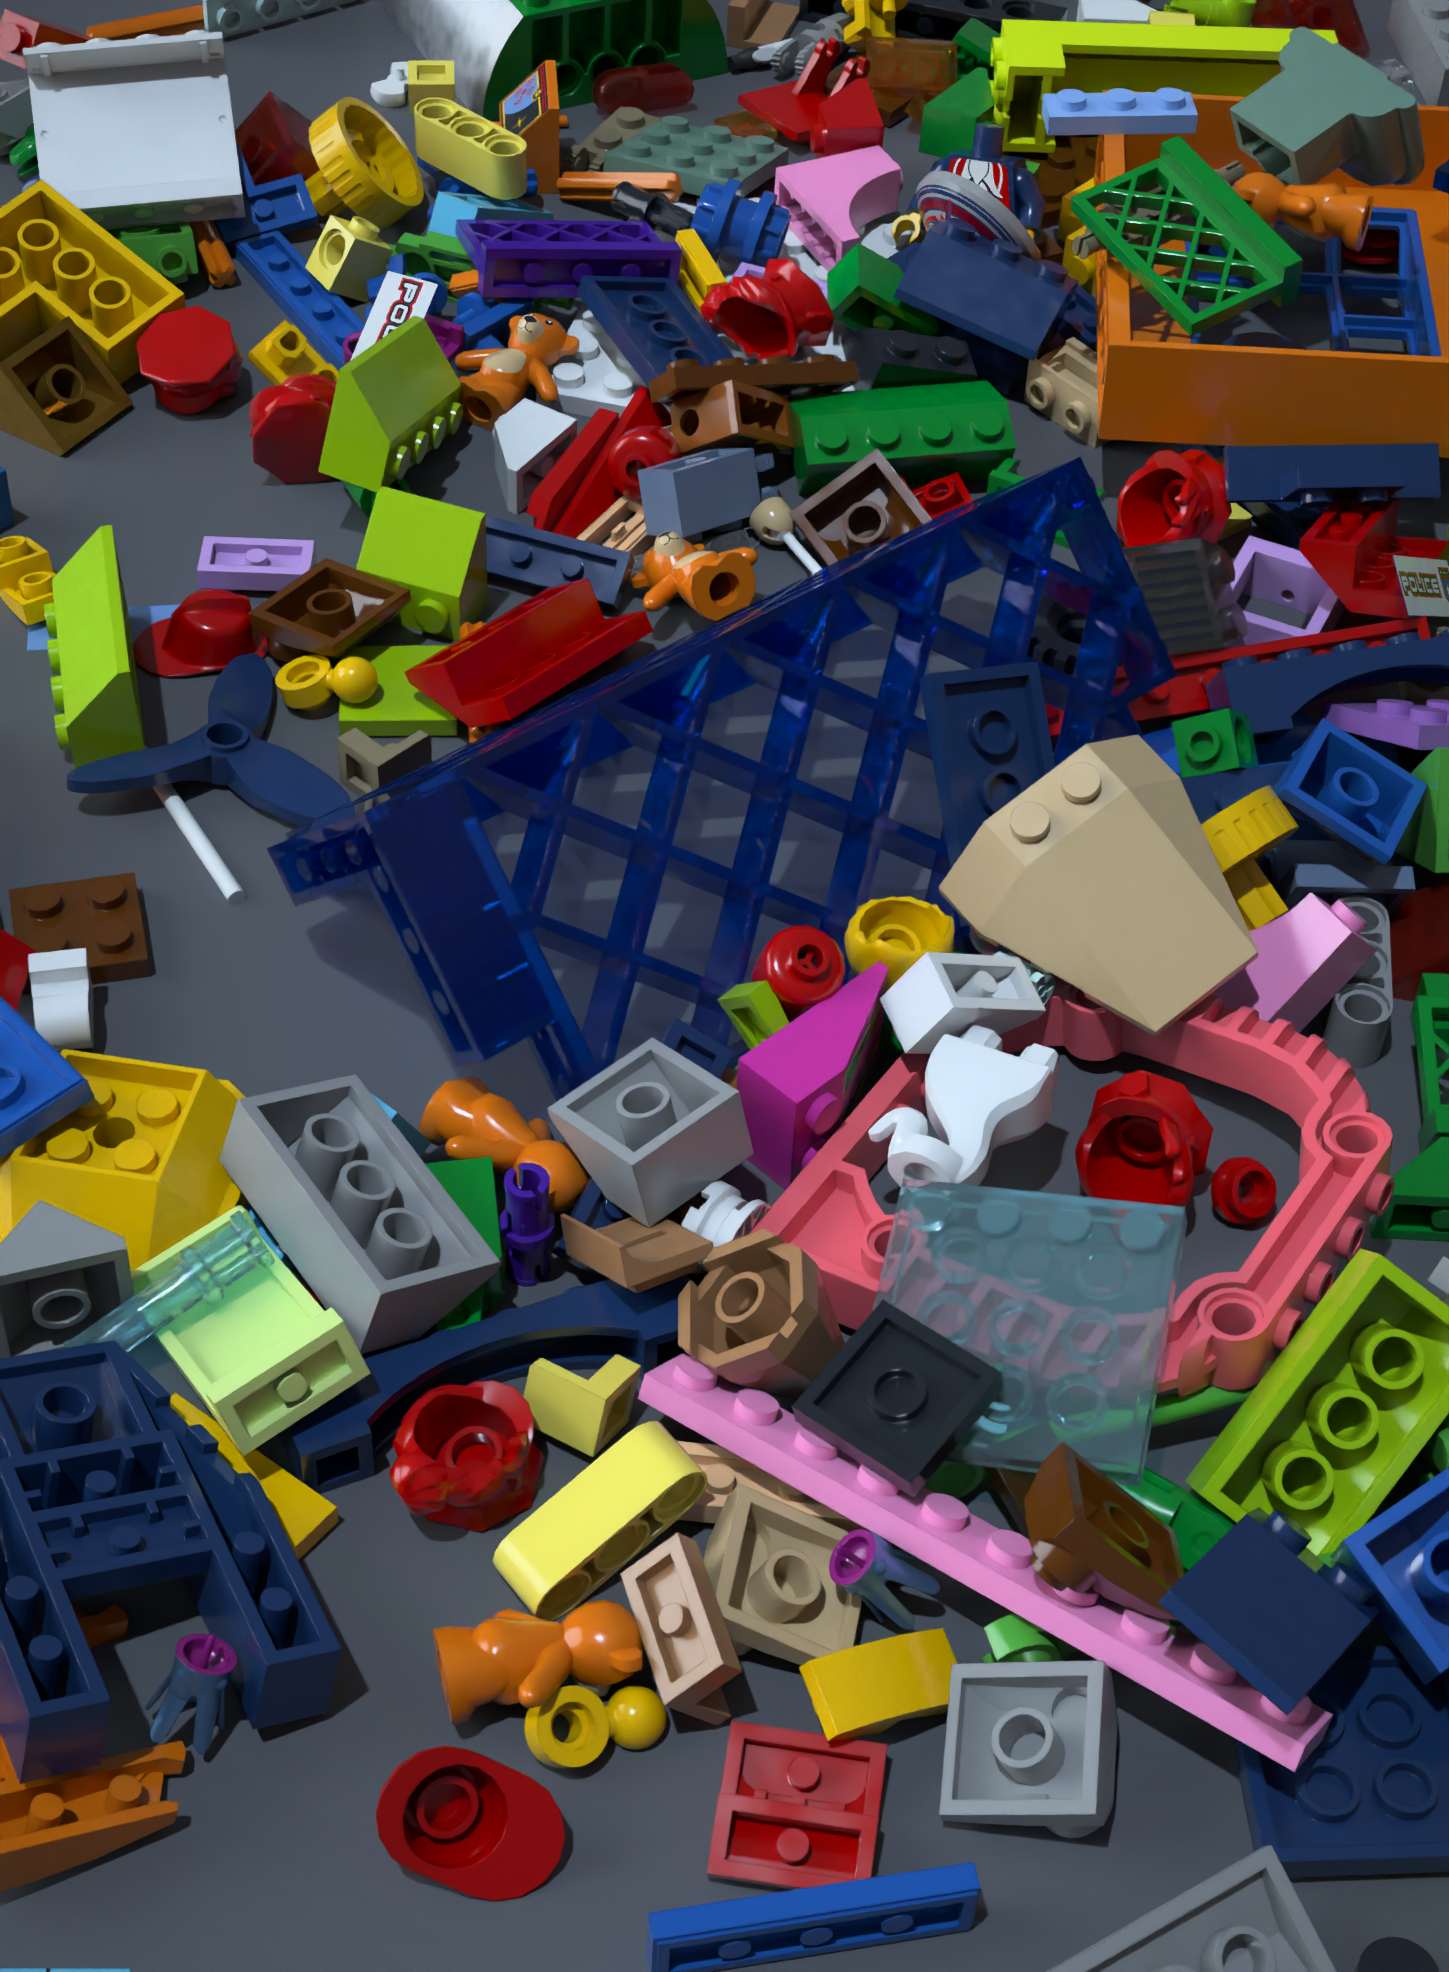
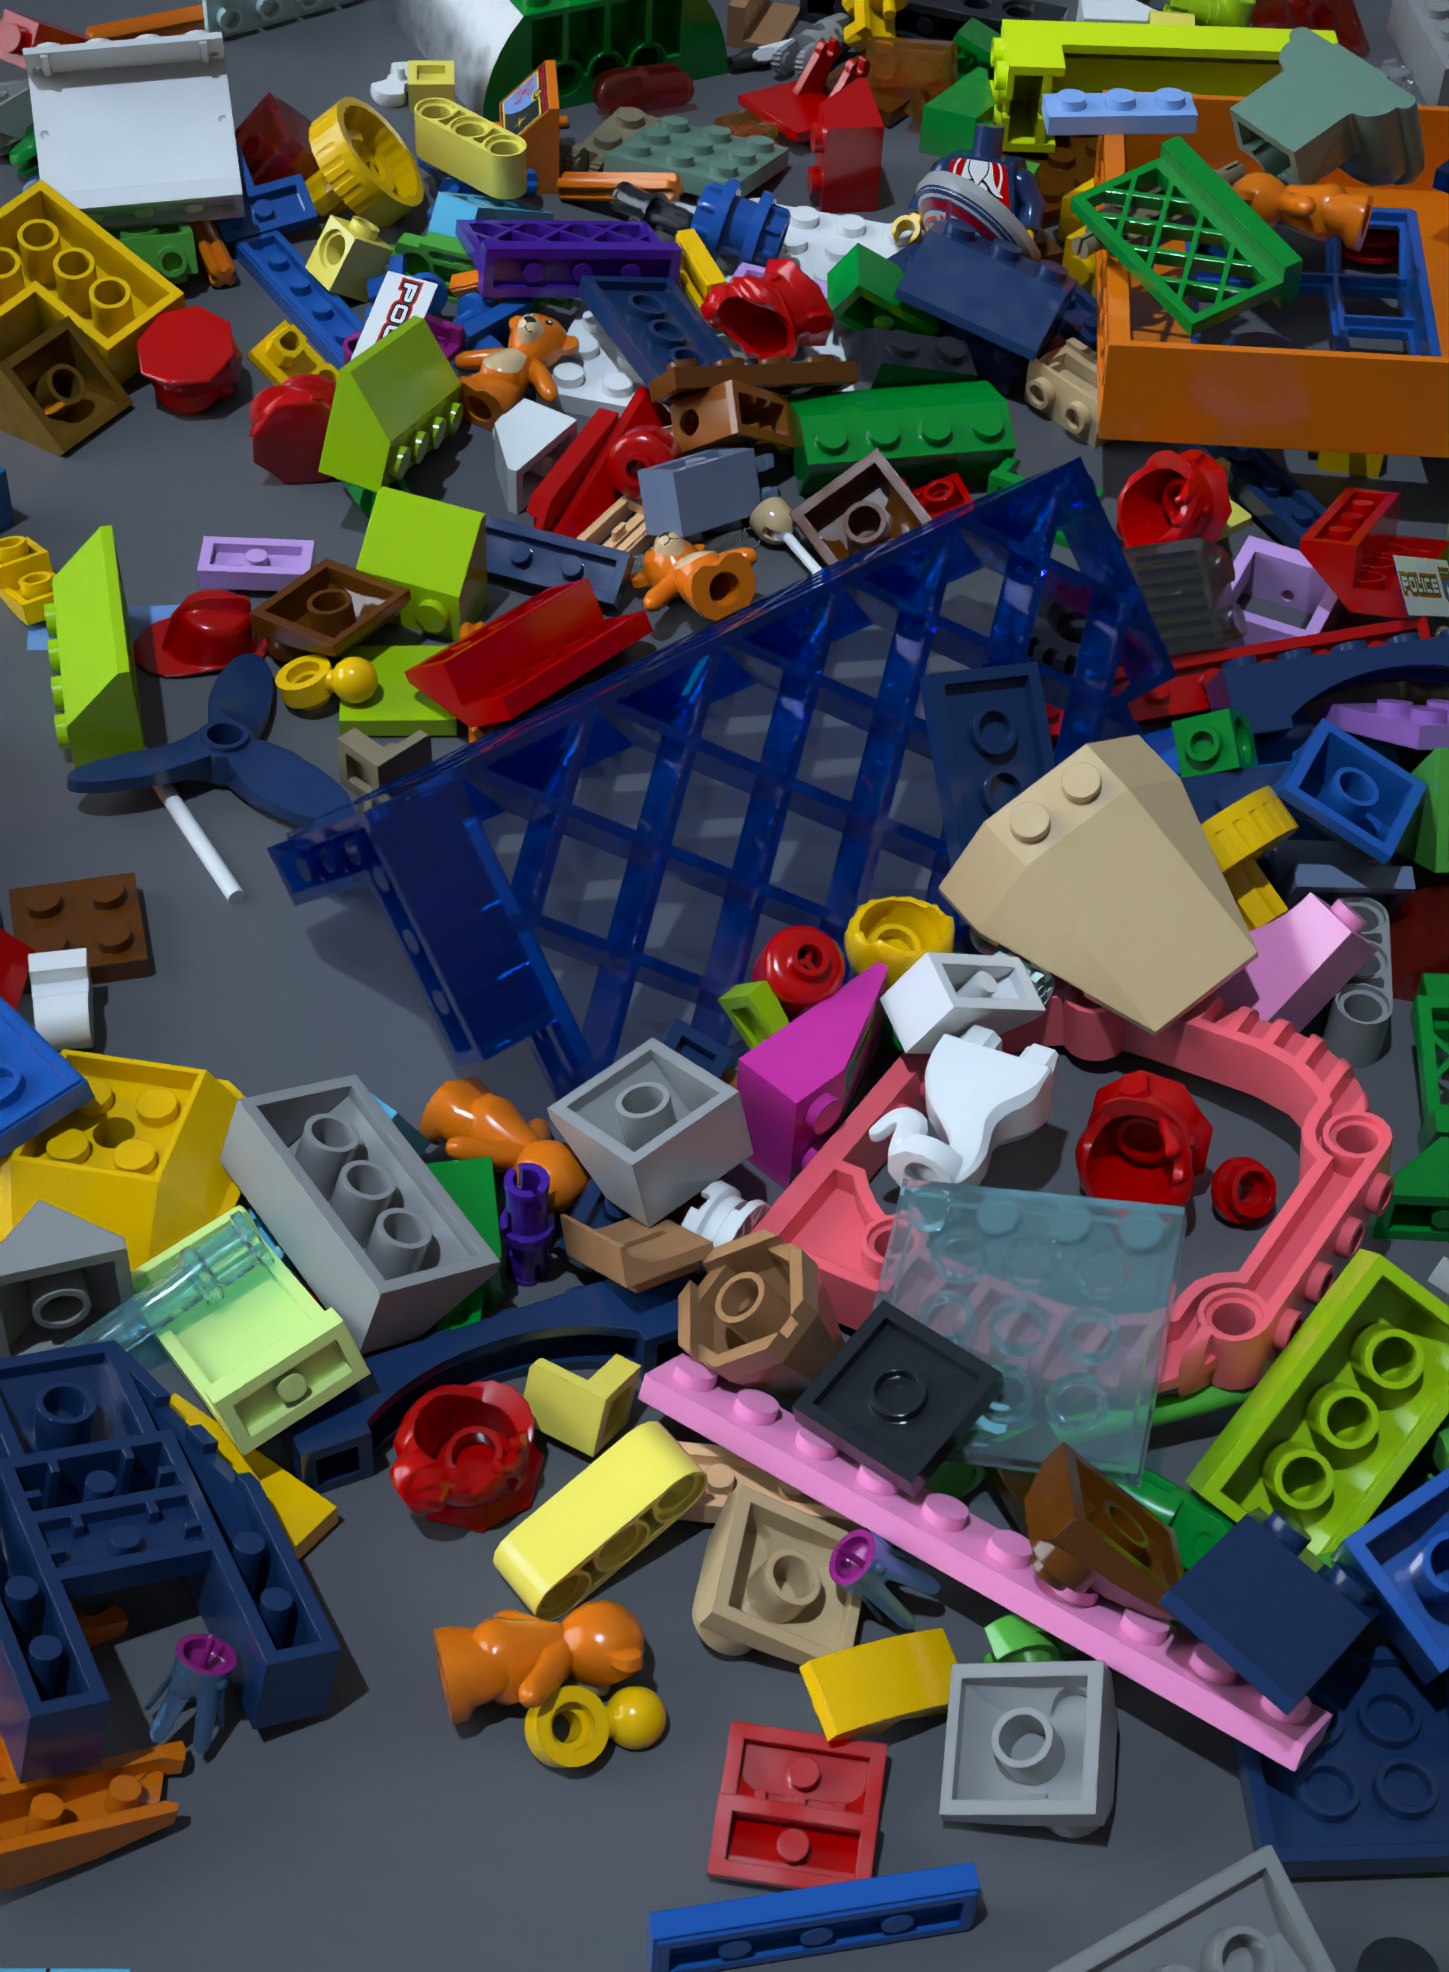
(470, 1823): red piece -> none
(682, 1628): medium nougat panel -> none
(837, 197): bright pink arch -> none
(1332, 473): dark blue bracket -> none

